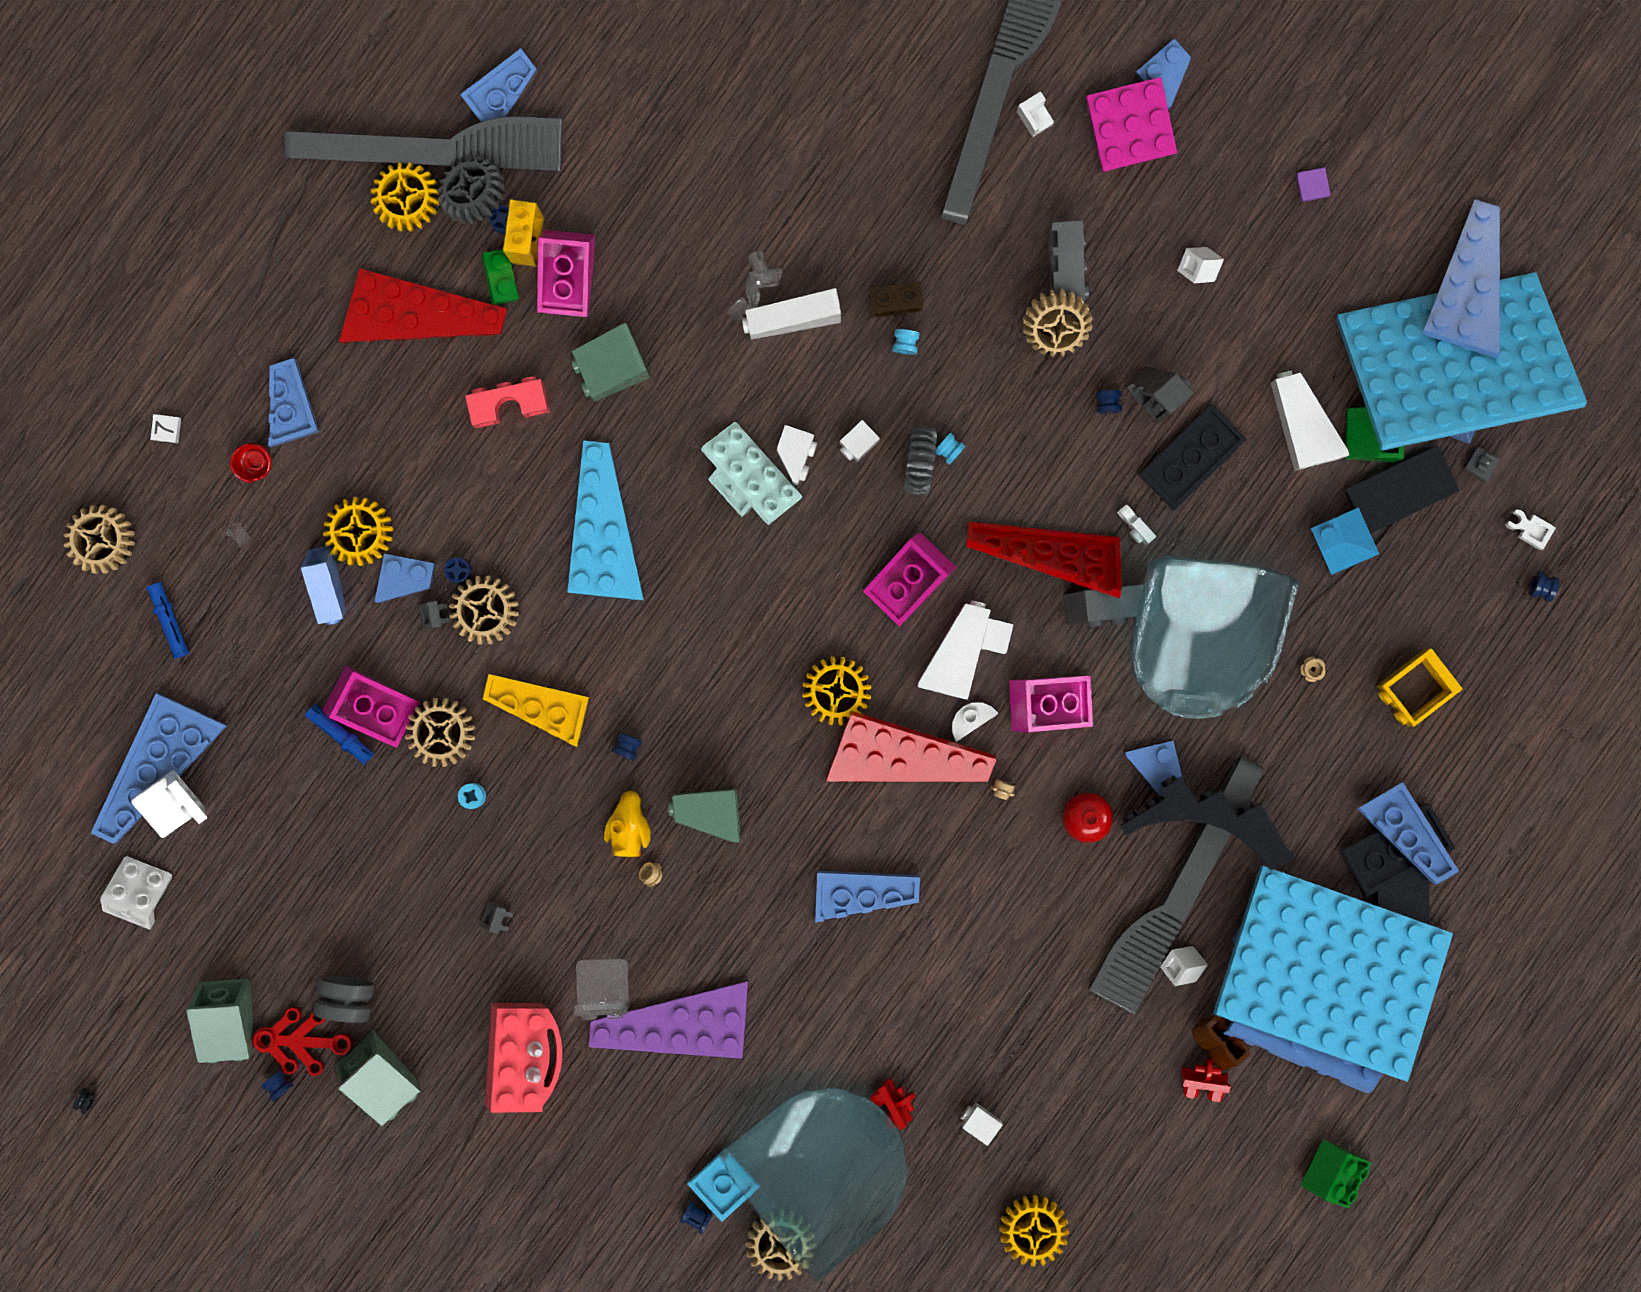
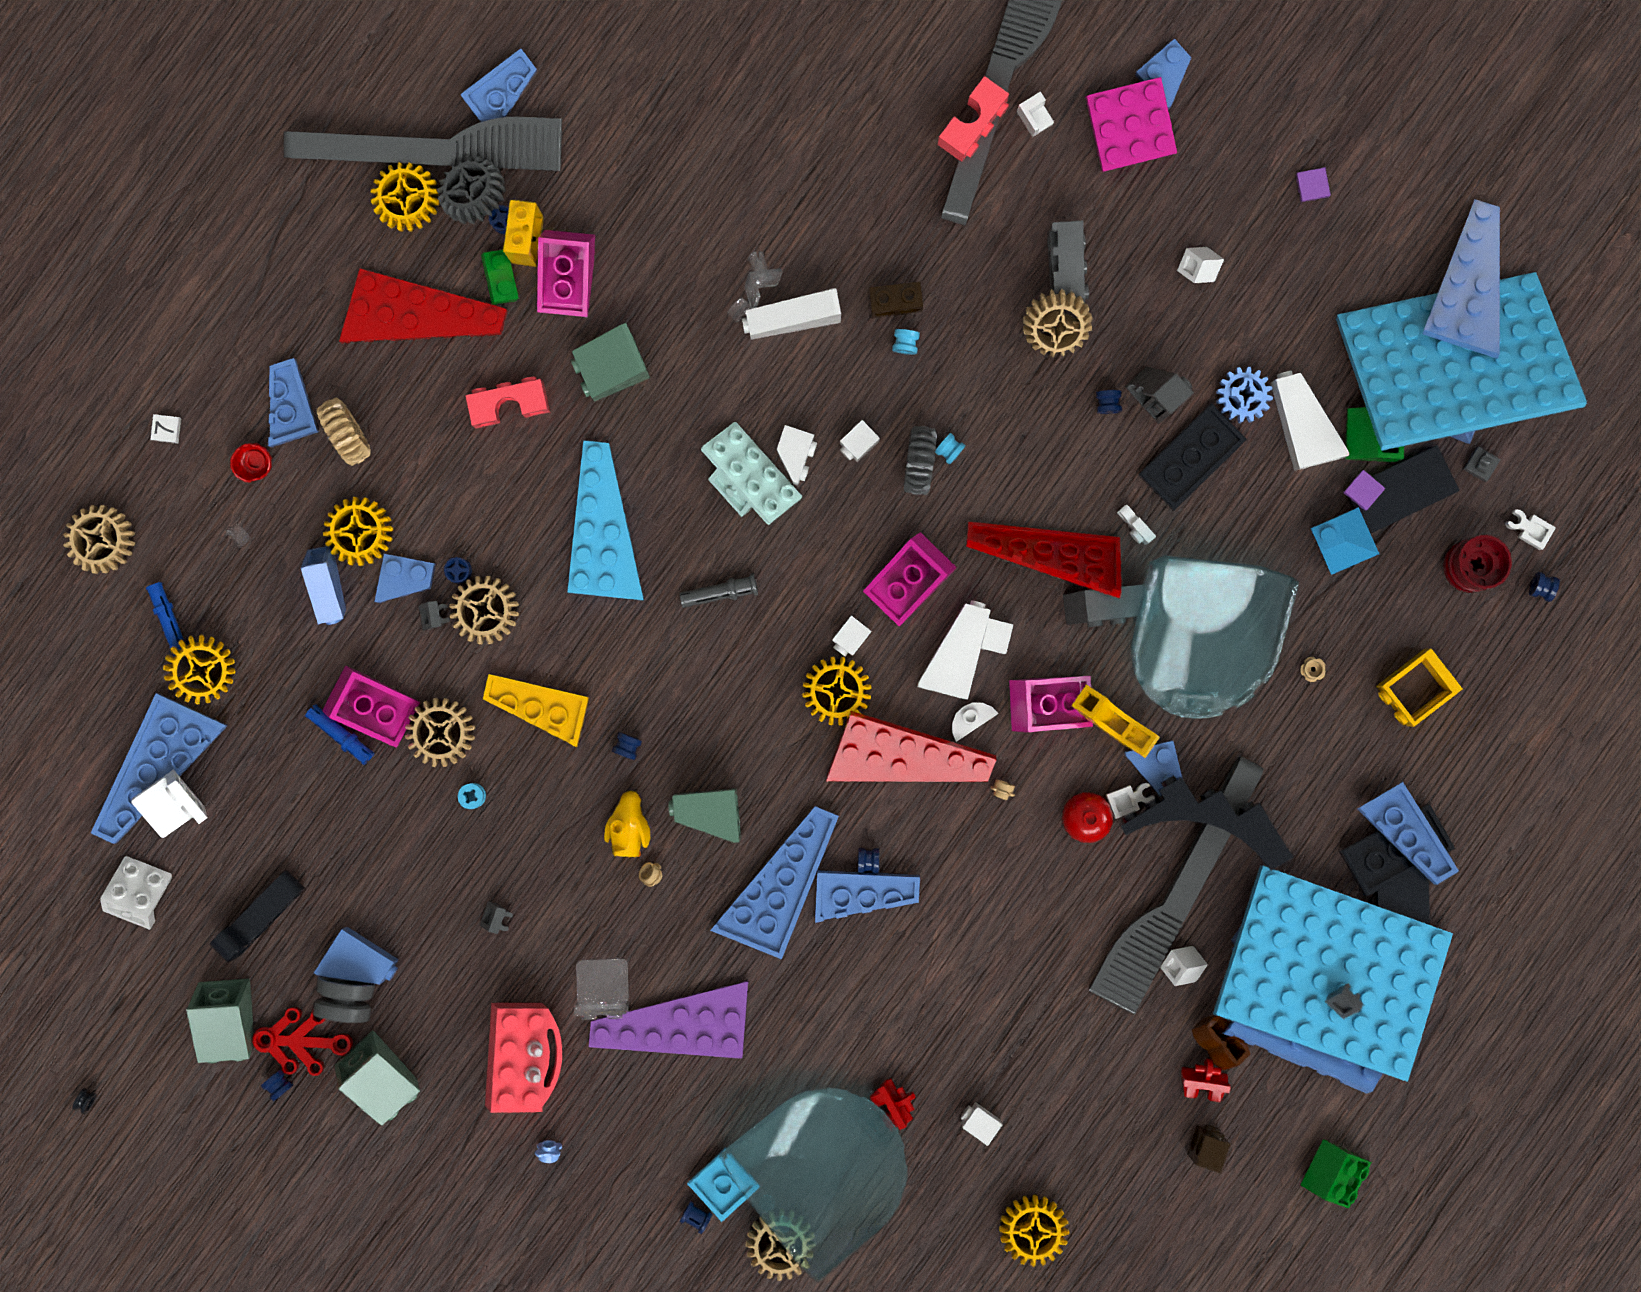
(189, 676): none -> yellow gear
(257, 917): none -> black beam
(343, 431): none -> tan gear
(356, 960): none -> medium blue slope
(548, 1151): none -> light blue plate
(730, 589): none -> dark grey pin
(773, 900): none -> medium blue wing
(850, 637): none -> white brick
(868, 860): none -> dark blue wheel
(961, 138): none -> coral arch
(1114, 721): none -> yellow arch
(1126, 801): none -> white plate
(1209, 1148): none -> dark brown brick
(1246, 384): none -> light blue gear
(1344, 1001): none -> dark grey tile
(1364, 490): none -> medium lavender piece
(1489, 558): none -> dark red wheel

